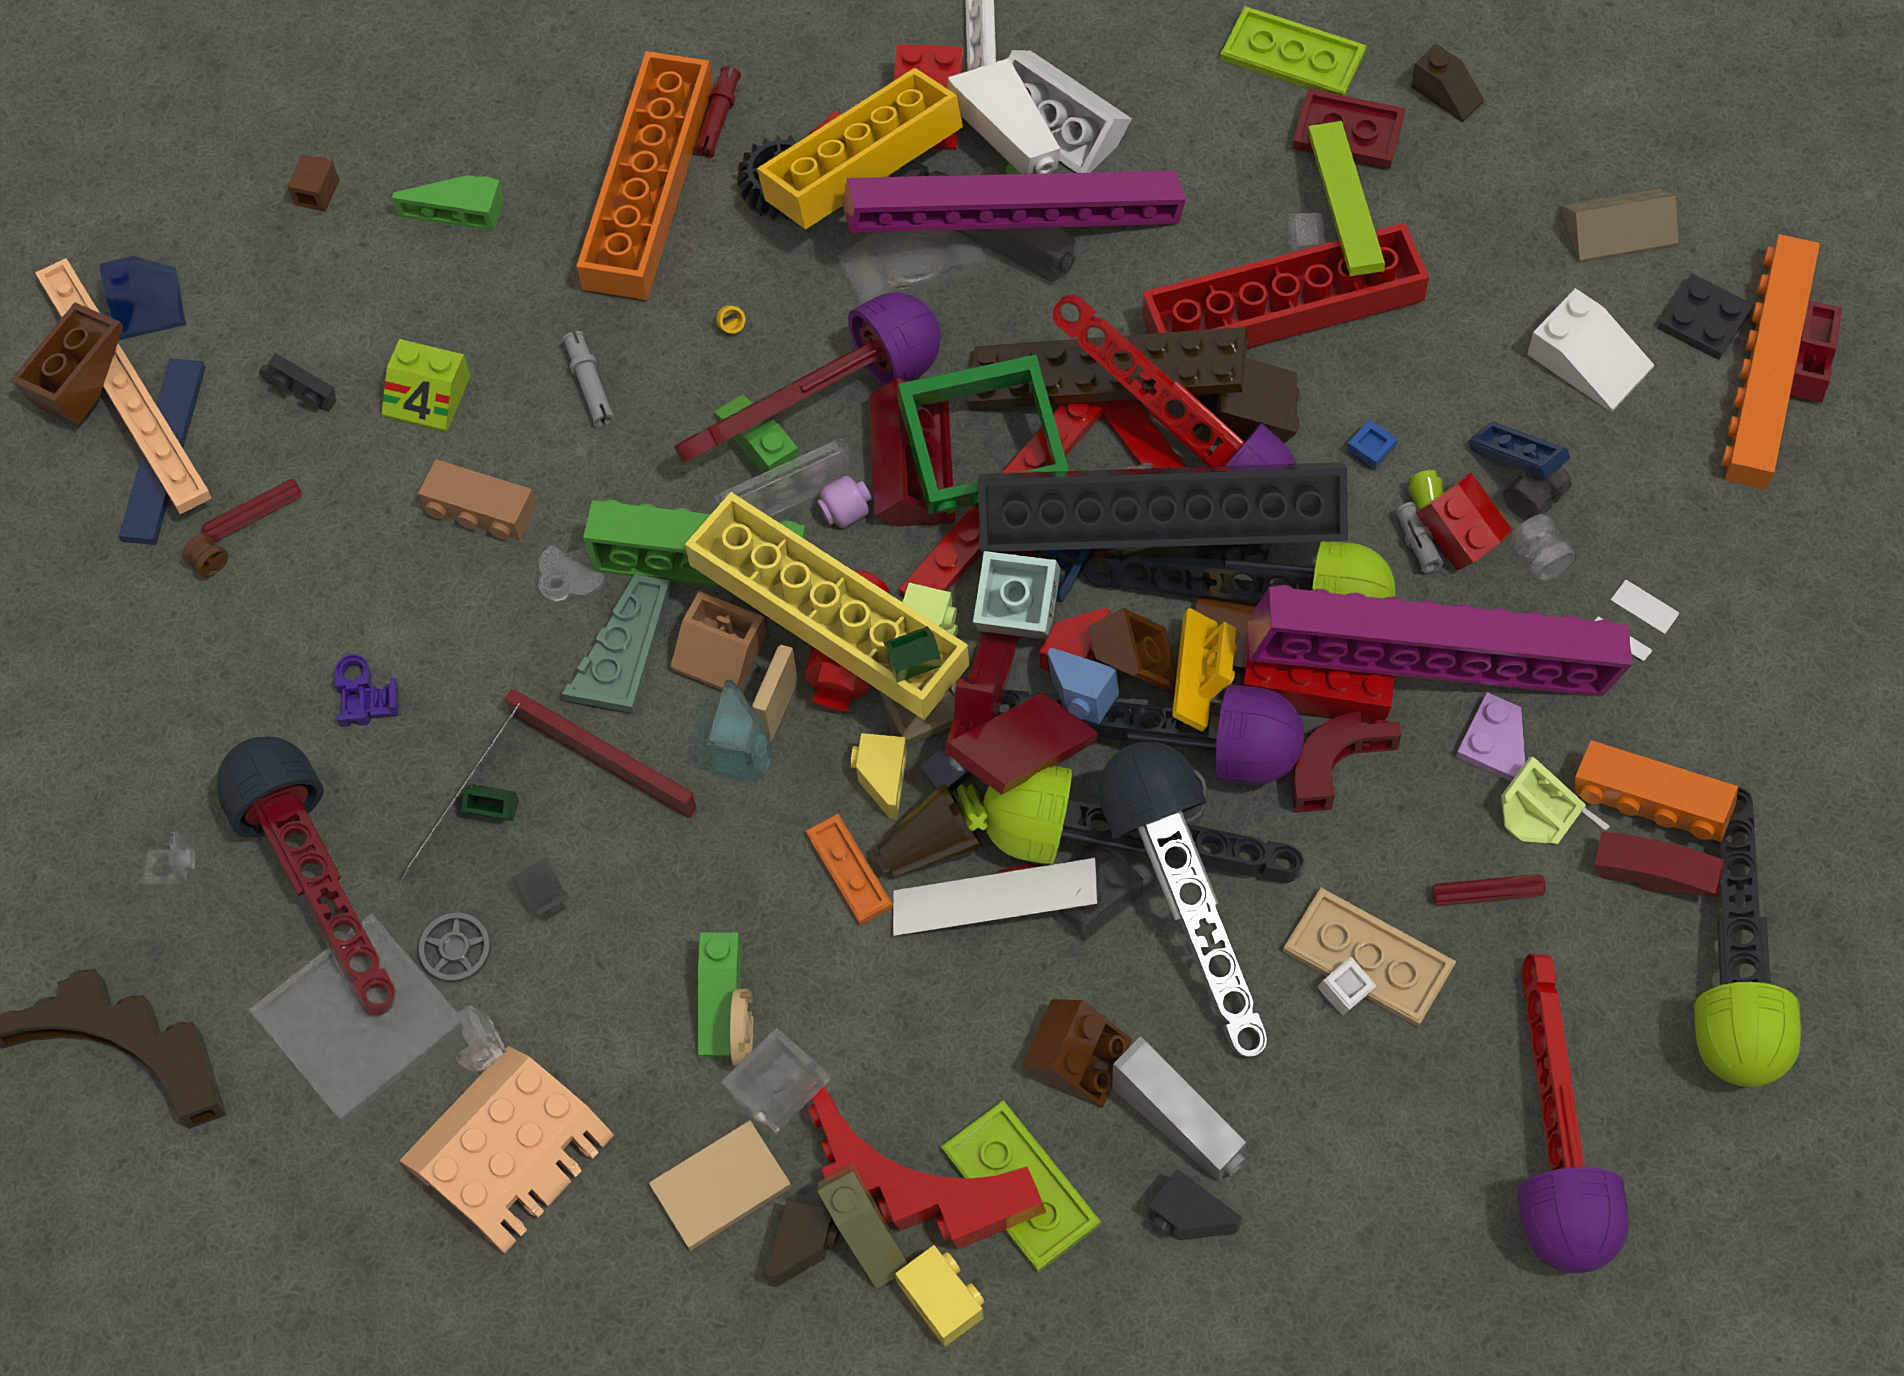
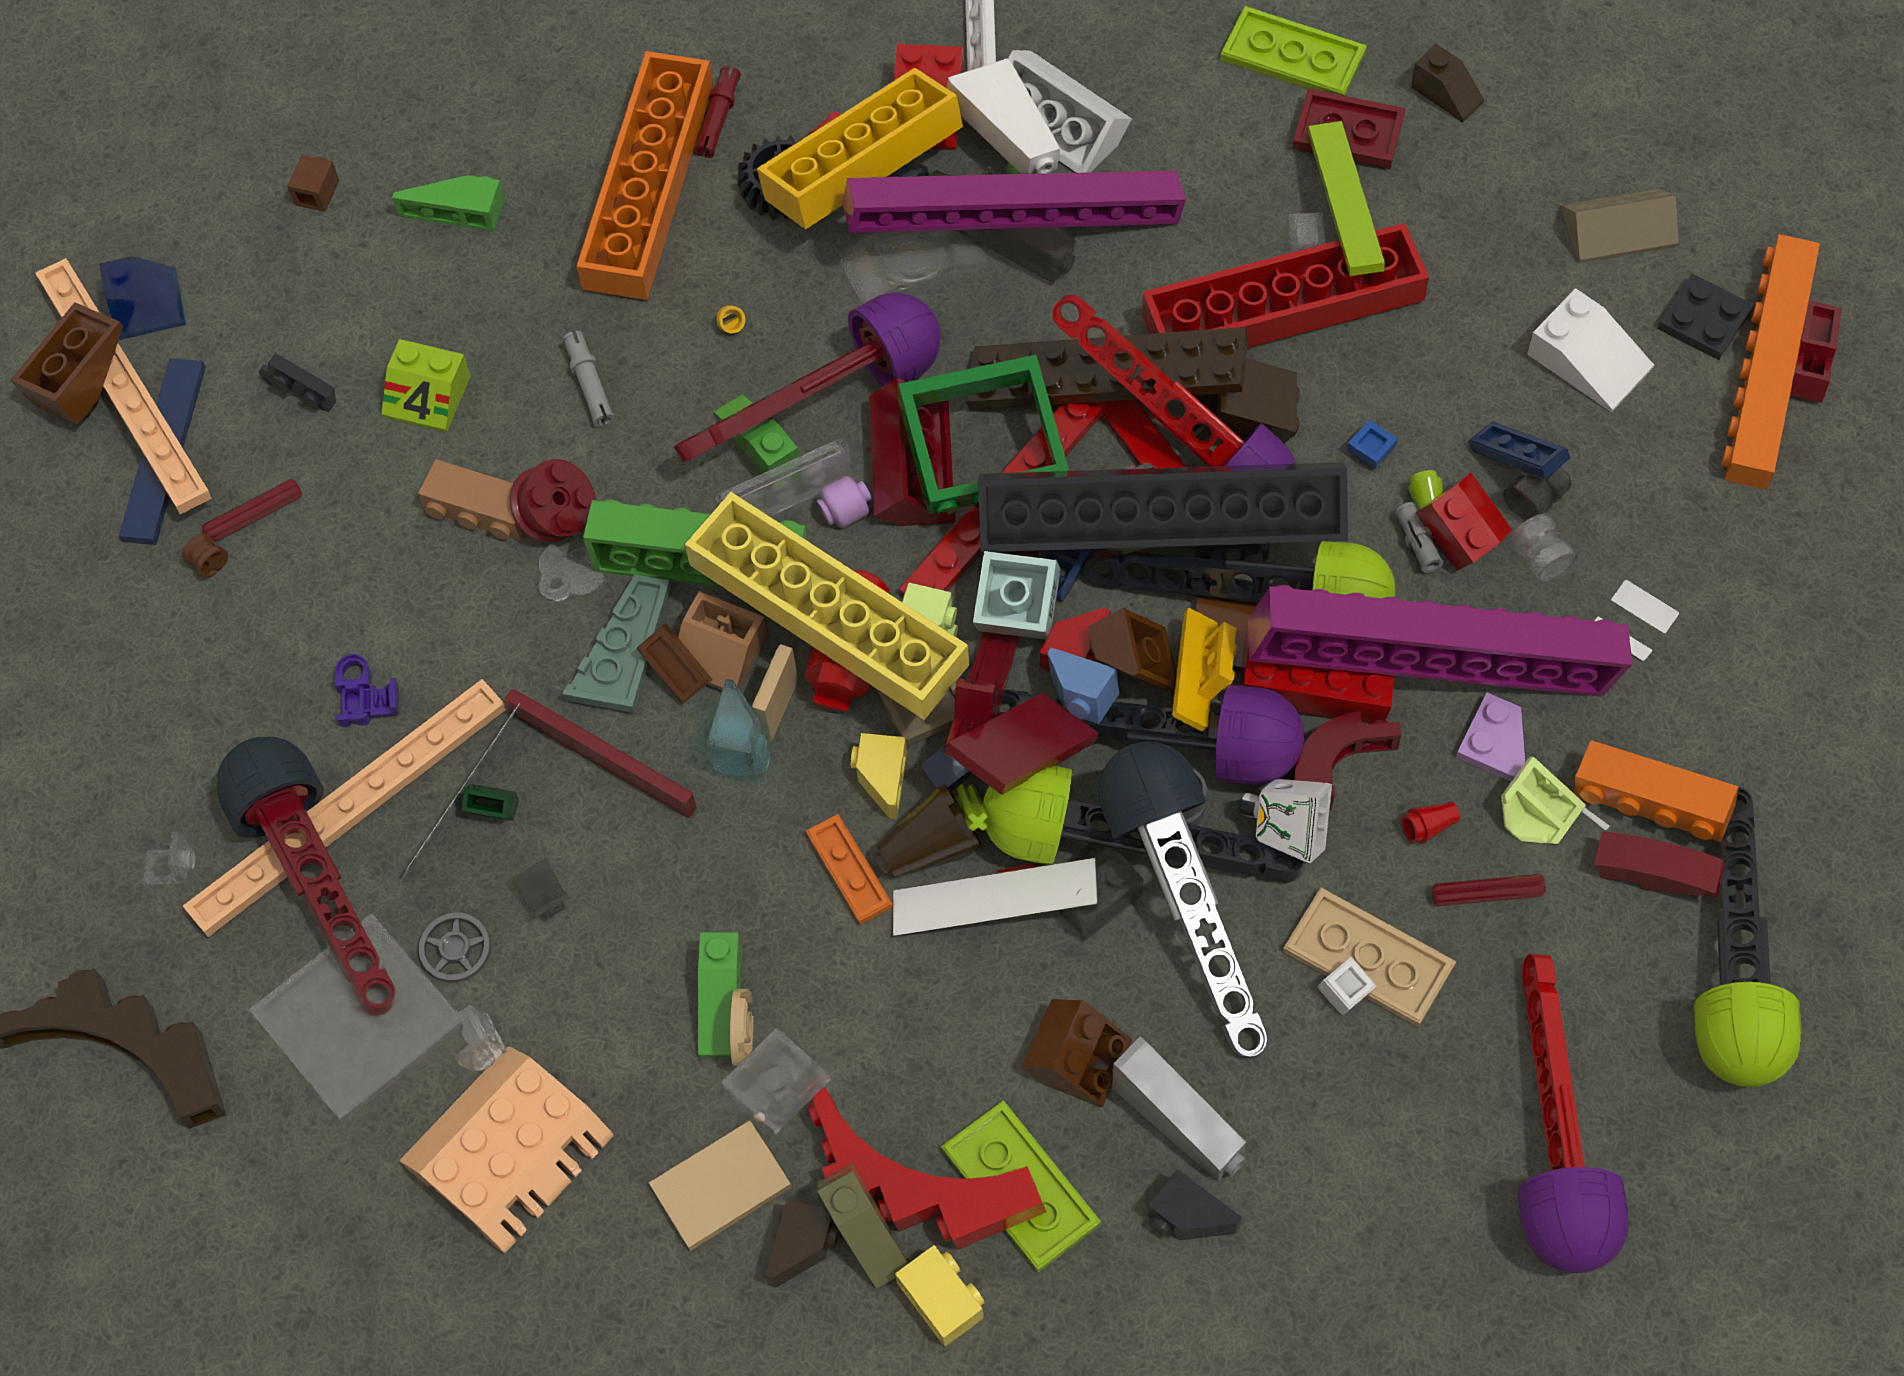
(350, 803): none -> light nougat plate
(551, 500): none -> dark red wheel
(674, 663): none -> reddish brown tile
(912, 654): dark green piece -> none
(1291, 816): none -> white torso
(1426, 822): none -> red cone

